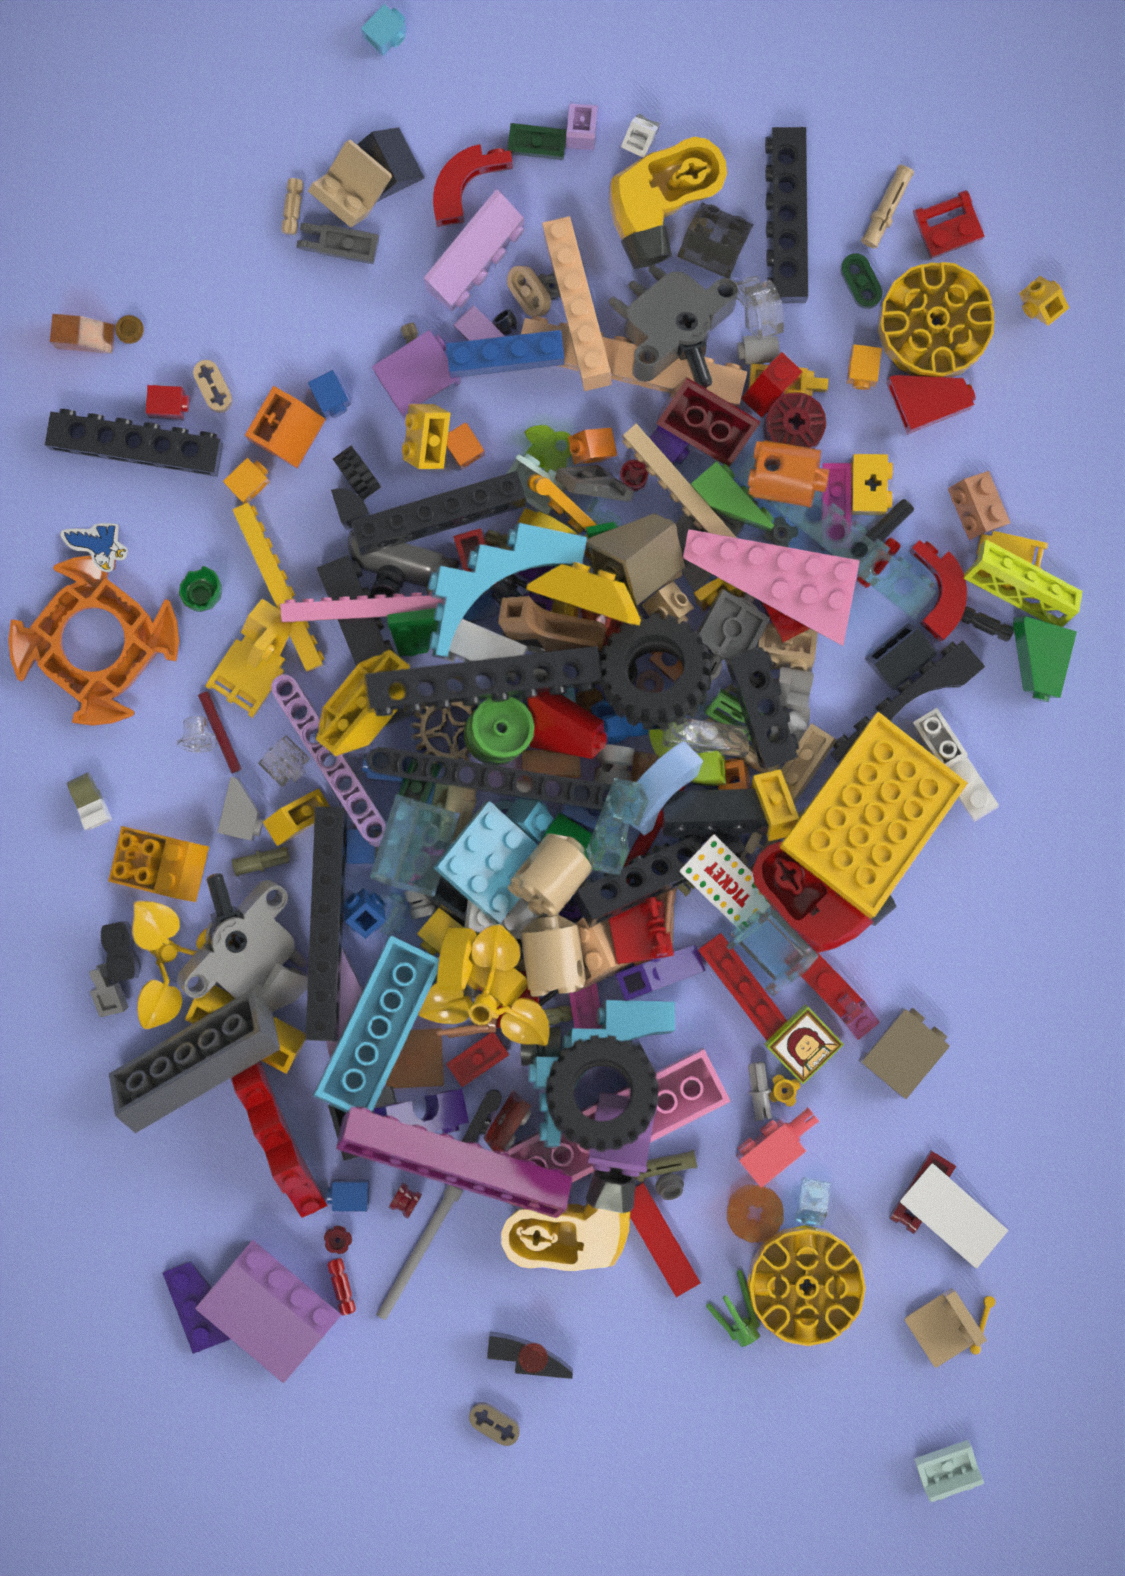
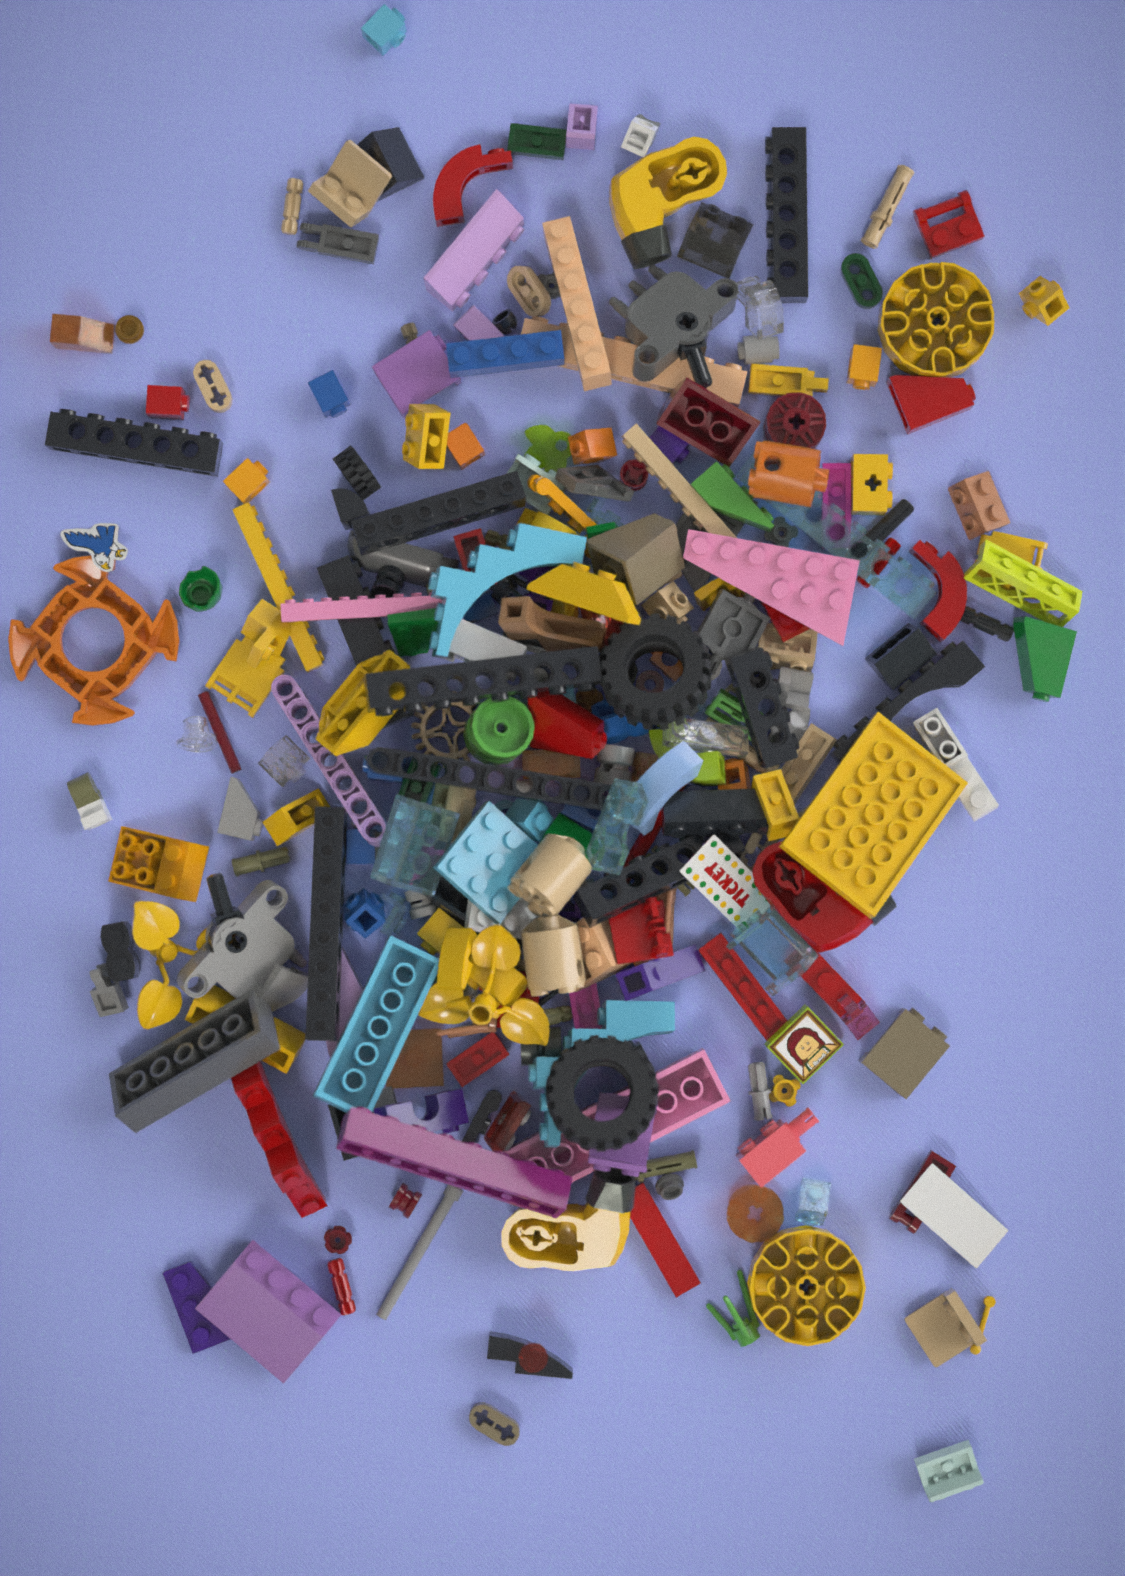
(285, 427): orange slope -> none
(349, 1195): blue brick -> none
(772, 384): red slope -> none

